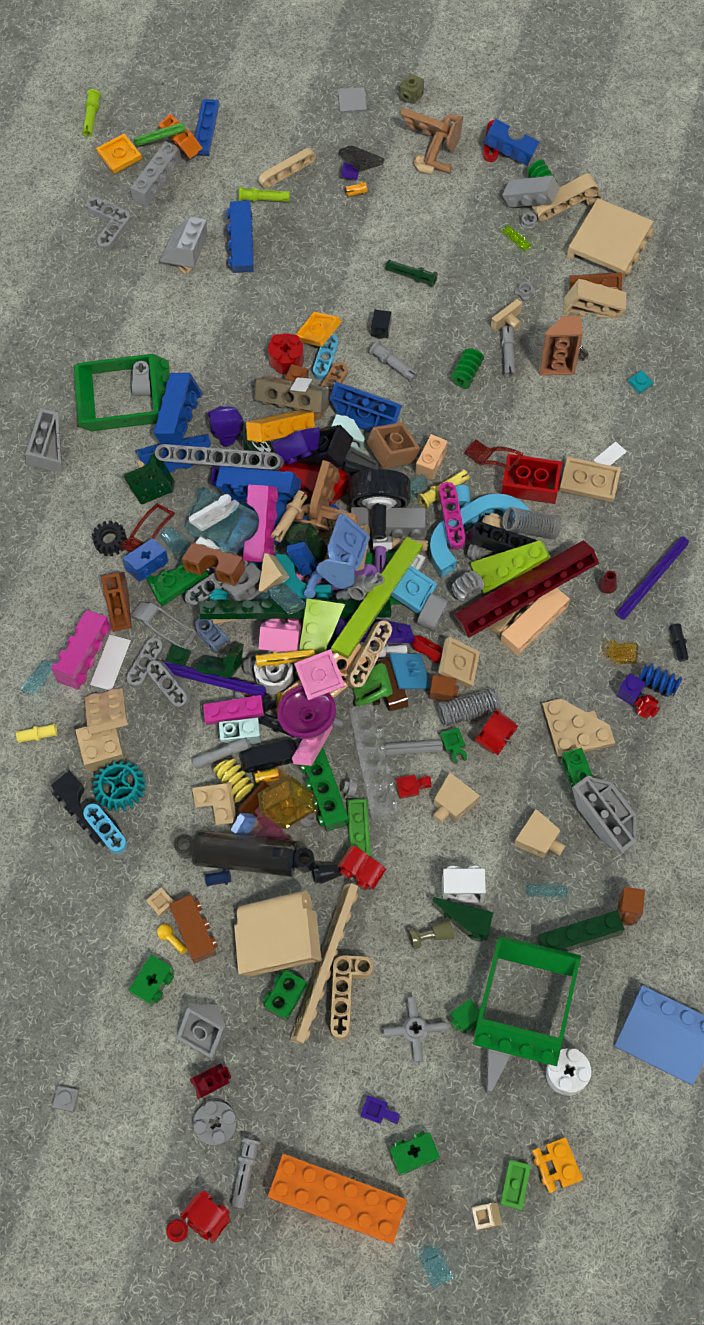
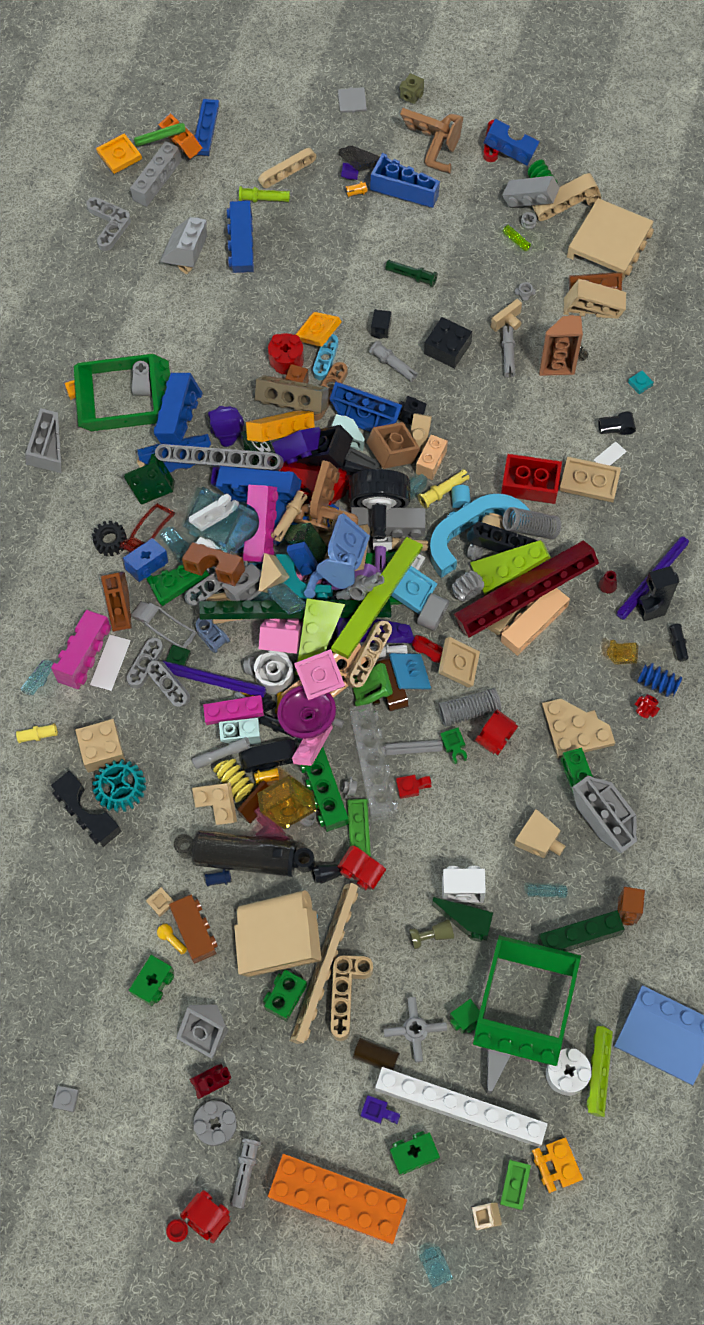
(70, 386): none -> light orange tile
(91, 107): lime pin -> none
(105, 711): tan plate -> none
(109, 843): medium azure beam -> none
(218, 595): teal plate -> none
(224, 667): dark green bracket -> none
(244, 823): medium blue plate -> none
(283, 658): yellow pin -> none
(301, 384): white sticker -> none
(375, 1055): none -> dark brown brick
(403, 182): none -> blue wedge
(409, 407): none -> black brick
(420, 429): none -> tan tile
(421, 166): tan arm -> none
(443, 688): dark orange brick -> none
(448, 342): none -> black brick
(452, 515): dark pink beam -> none
(454, 799): tan torso -> none
(461, 1107): none -> white brick
(467, 367): green piece -> none
(481, 454): clear red piece -> none
(600, 1071): none -> lime plate
(622, 423): none -> black piece
(631, 689): dark purple brick -> none
(662, 588): none -> black arch

